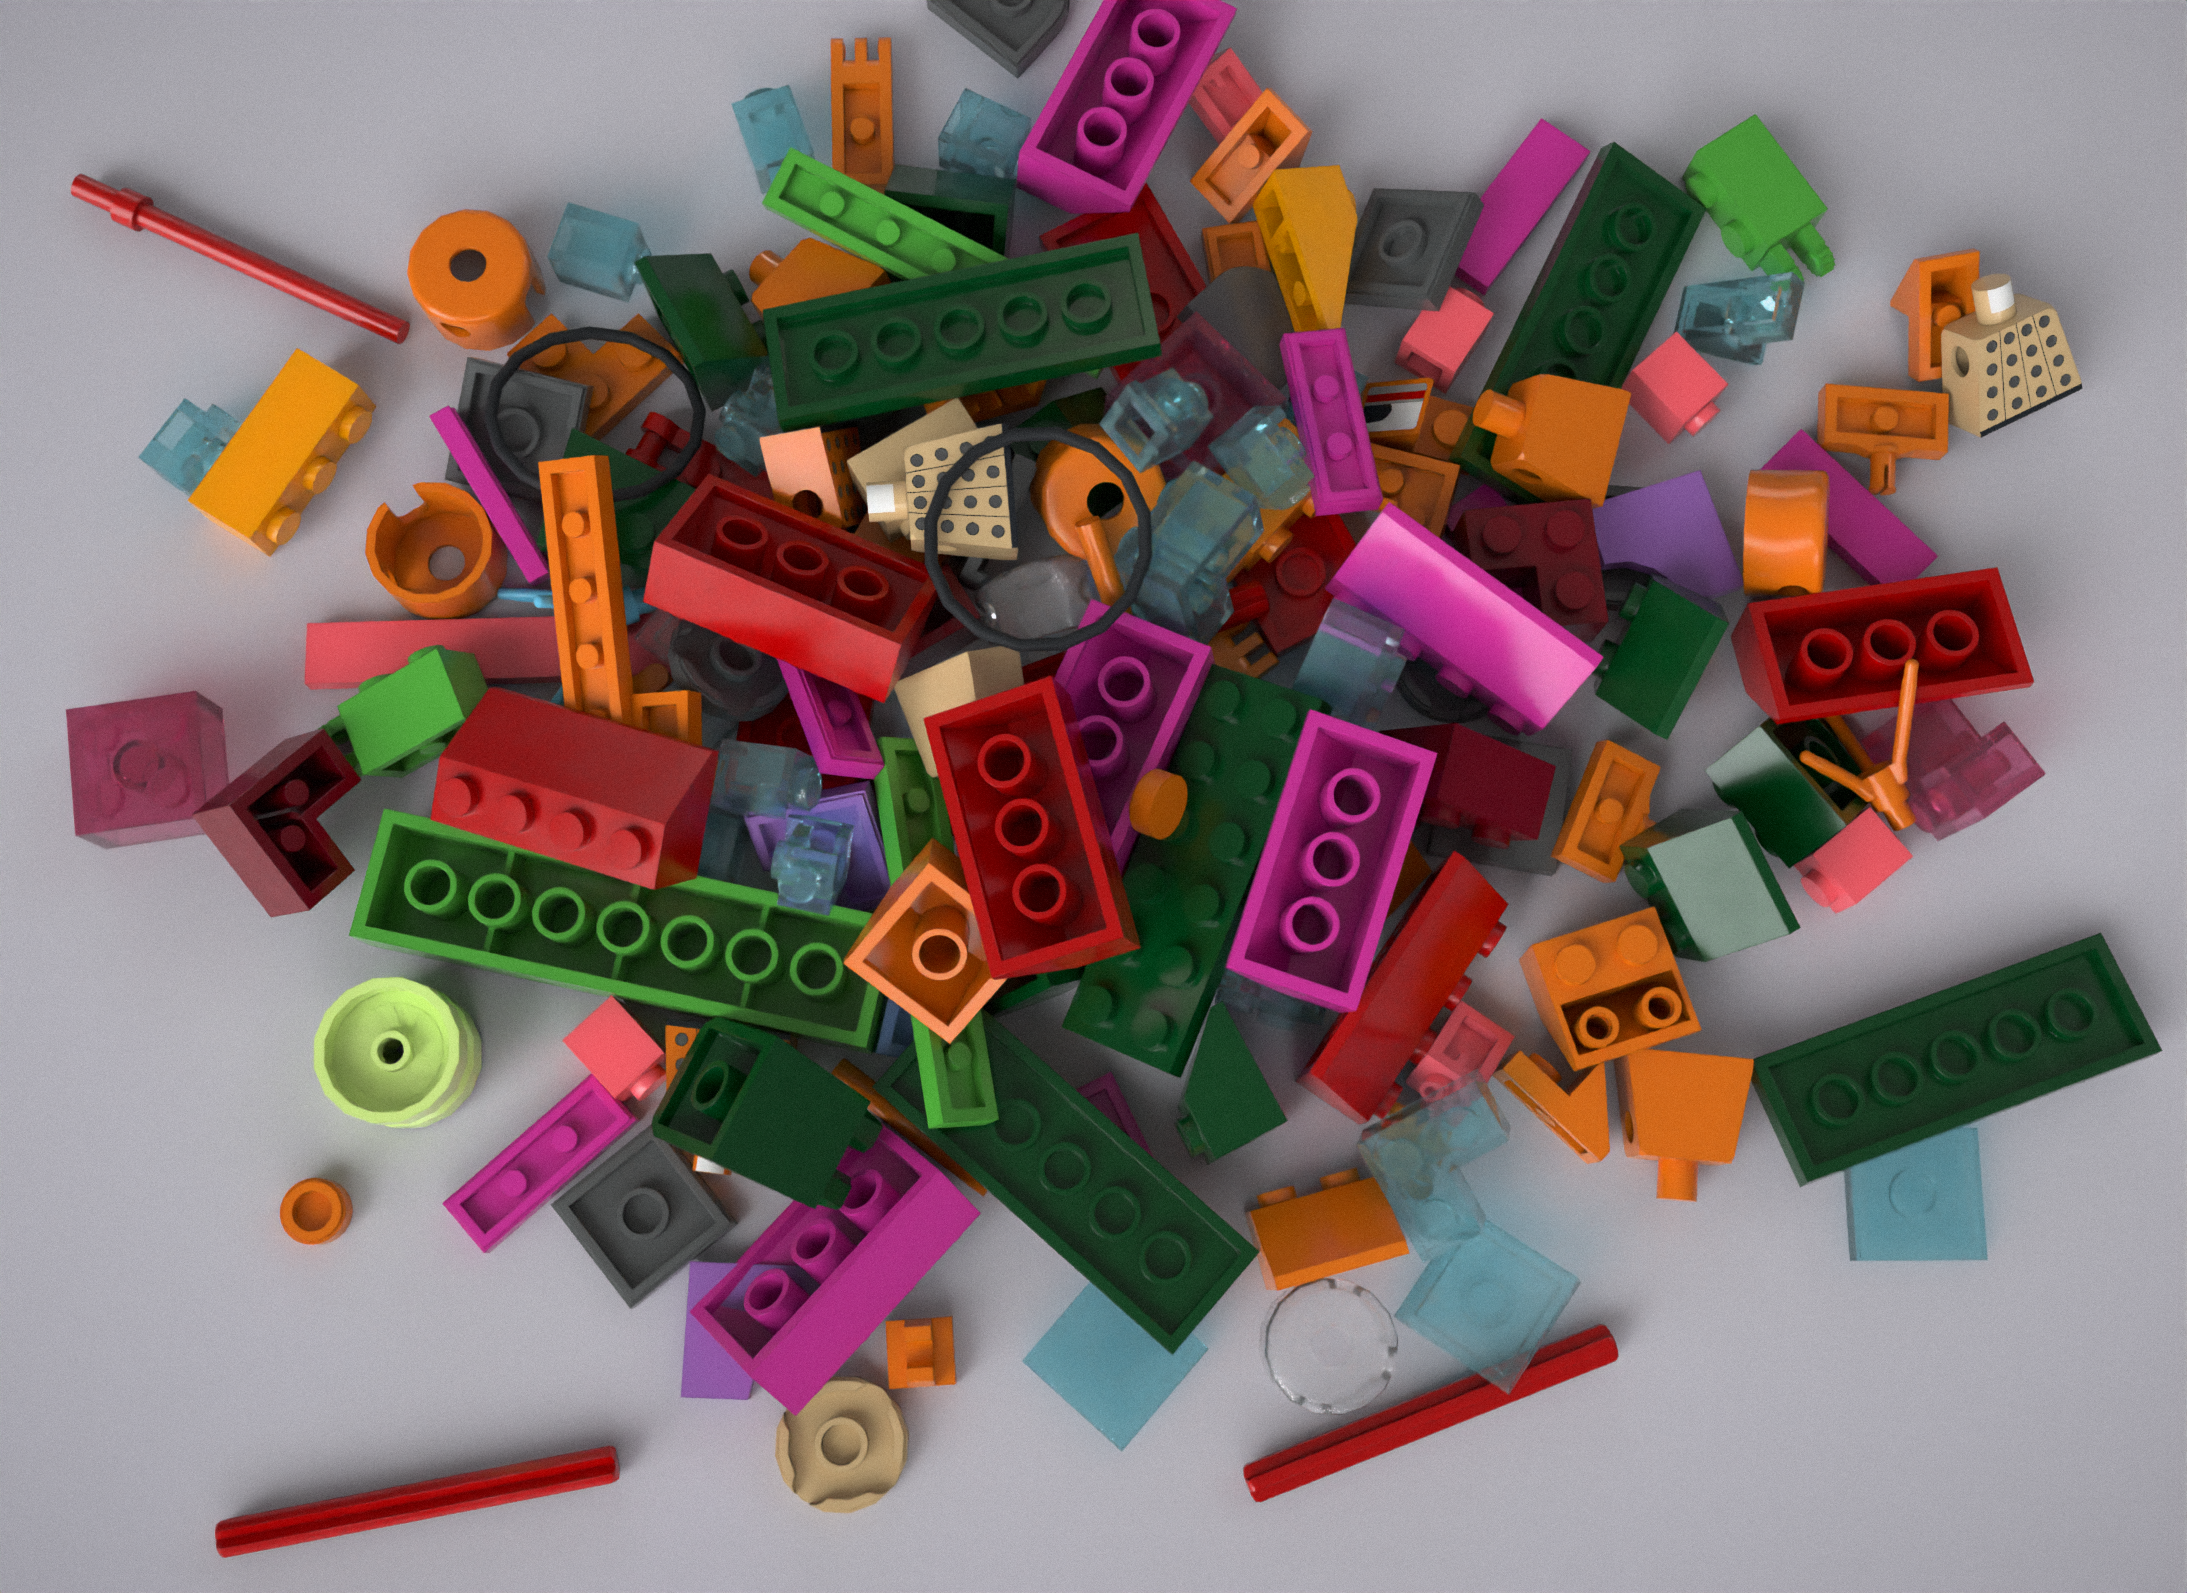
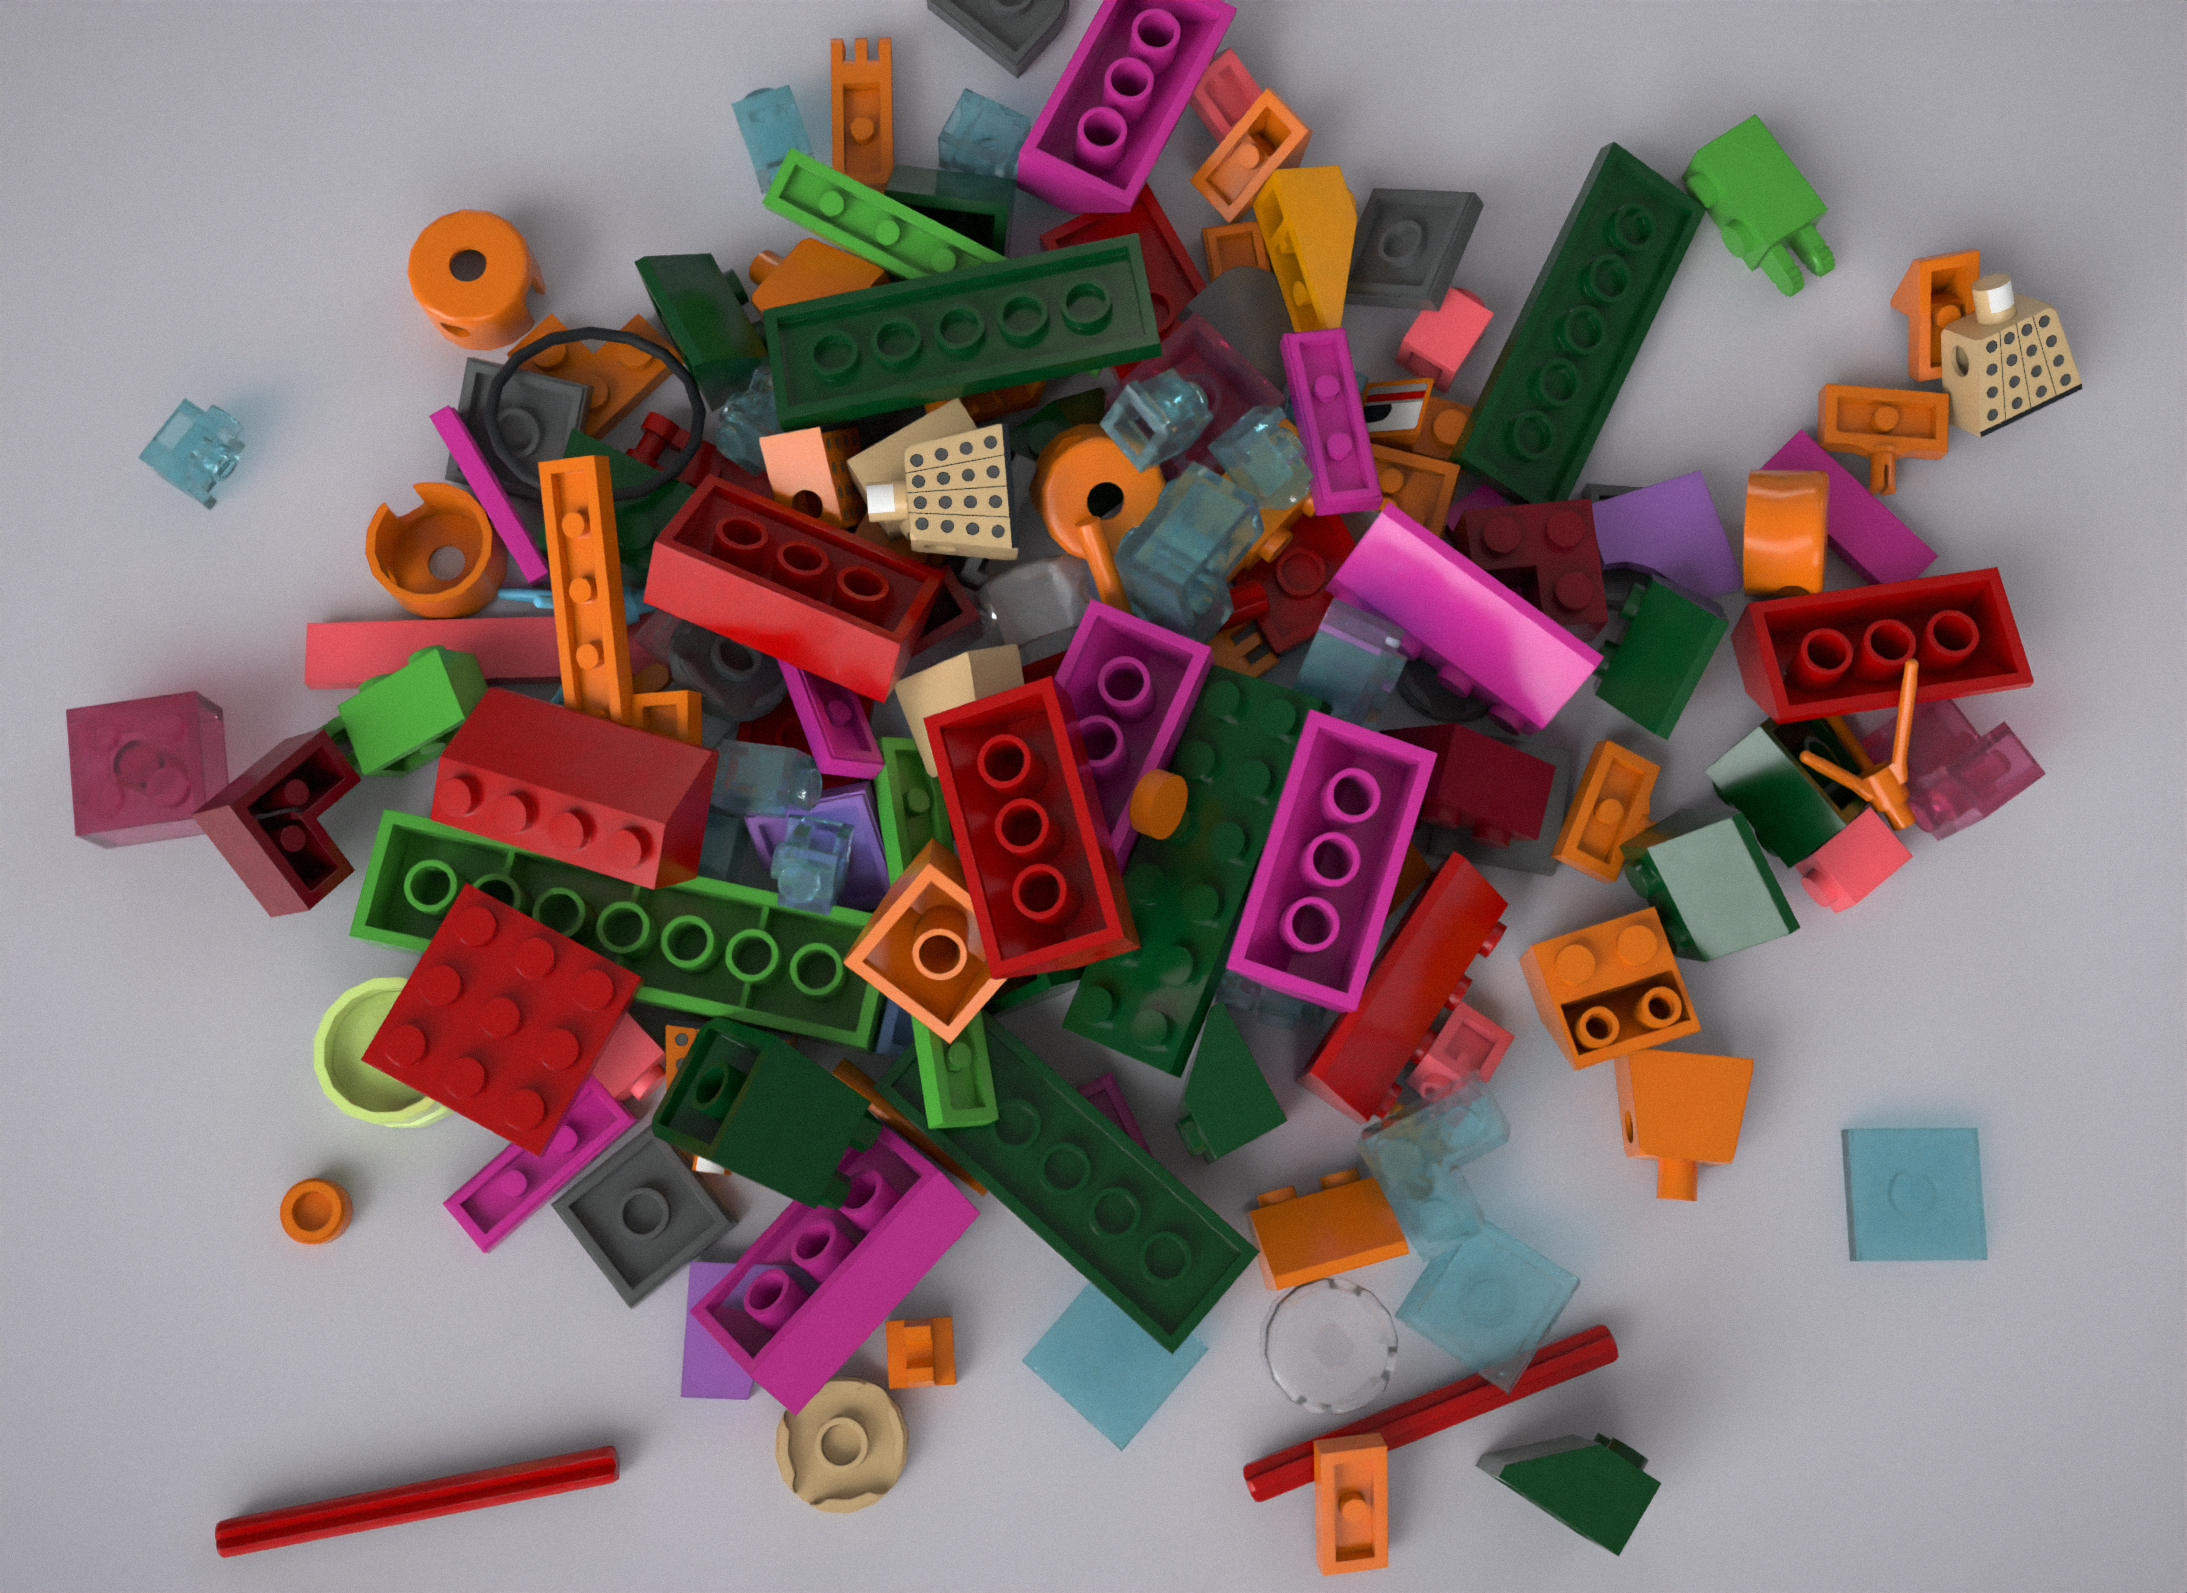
(139, 213): red bar -> none
(284, 453): light orange brick -> none
(503, 1020): none -> red plate
(598, 252): clear light blue brick -> none
(1037, 644): black piece -> none
(1351, 1503): none -> orange plate
(1519, 202): dark pink tile -> none
(1555, 435): orange torso -> none
(1573, 1115): orange slope -> none
(1581, 1483): none -> dark green slope
(1675, 389): coral brick -> none
(1740, 315): clear light blue slope -> none
(1951, 1059): dark green plate -> none

